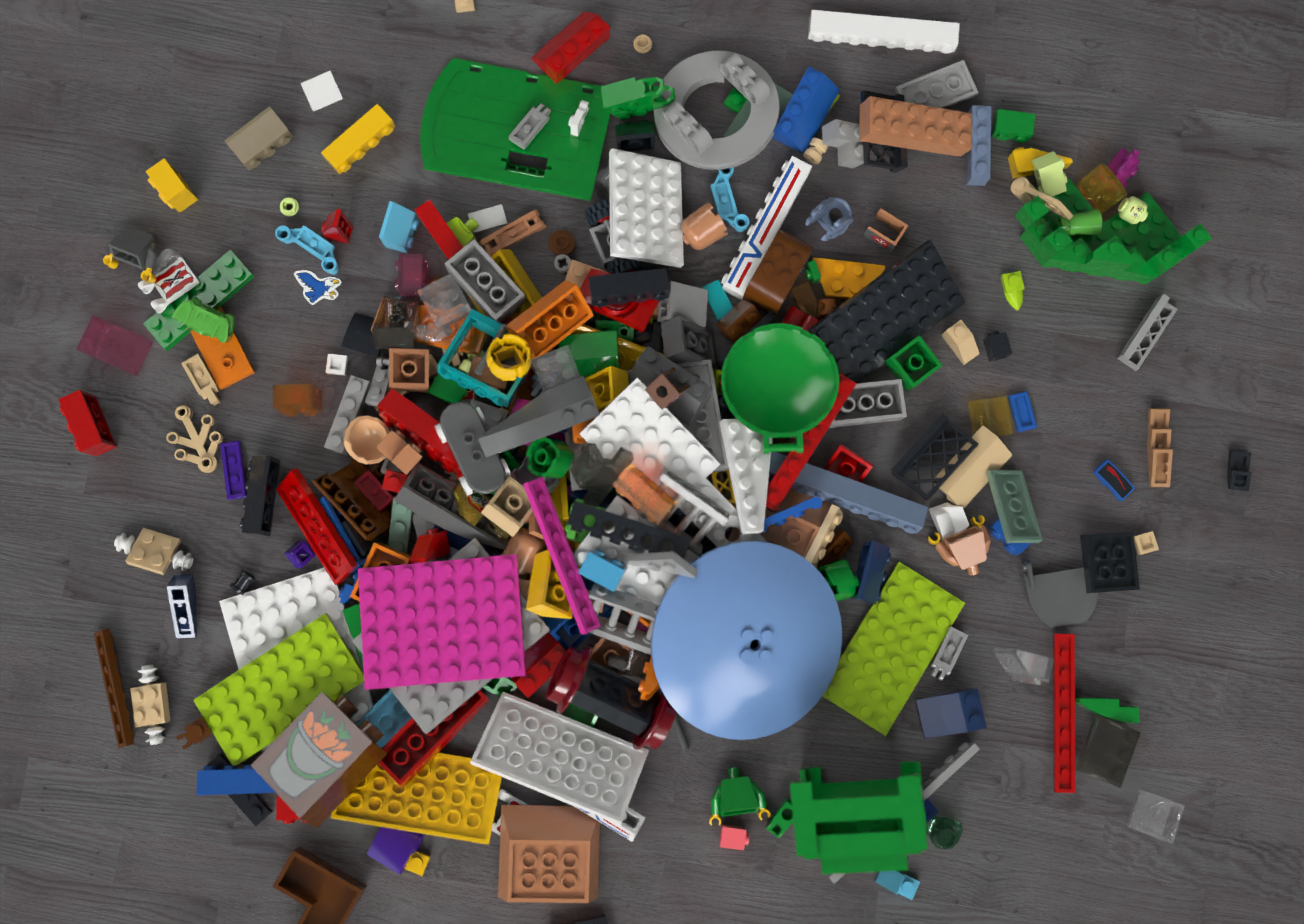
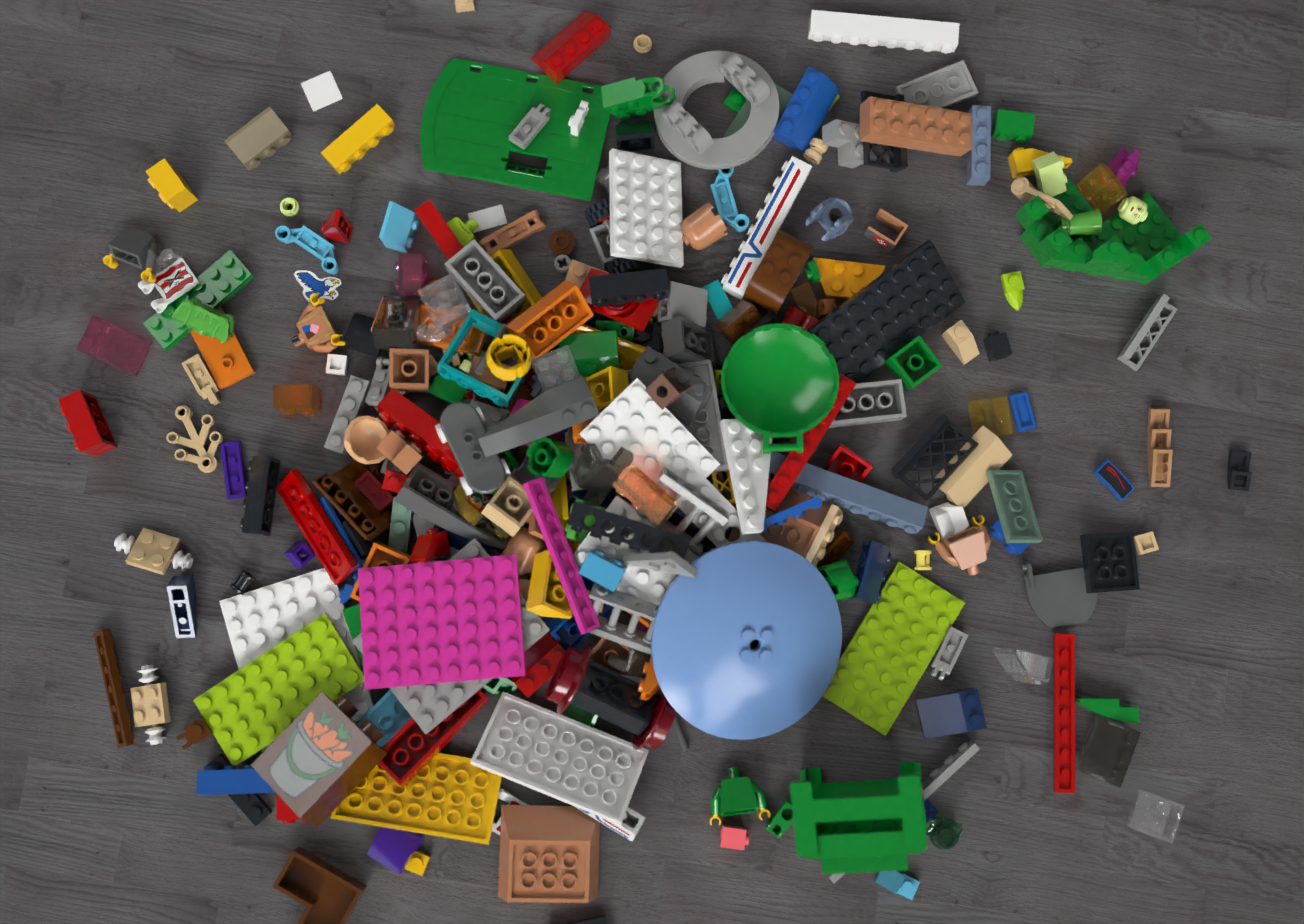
(316, 328): none -> torso
(922, 560): none -> light yellow bush

